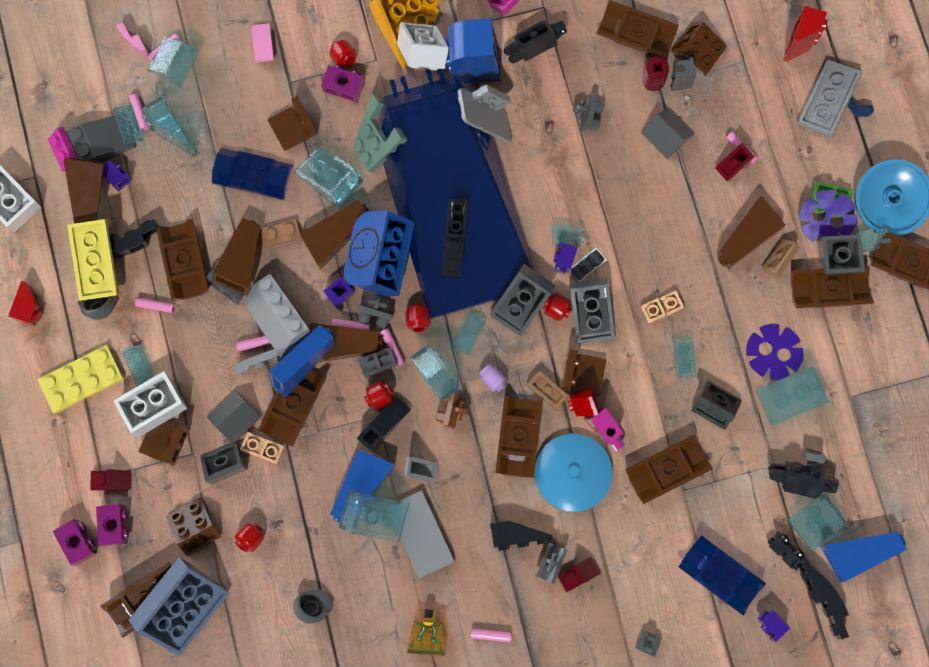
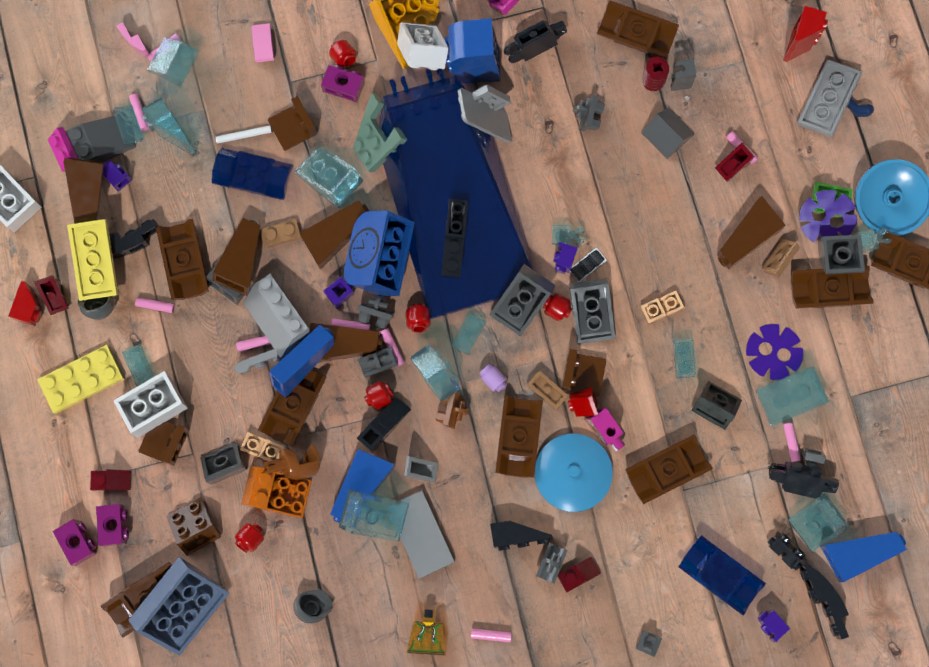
(51, 294): none -> dark red slope
(233, 417): dark grey slope -> none
(243, 134): none -> white bar
(276, 492): none -> orange slope
(290, 466): none -> dark orange piece
(700, 44): reddish brown bracket -> none
(792, 442): none -> bright pink piece

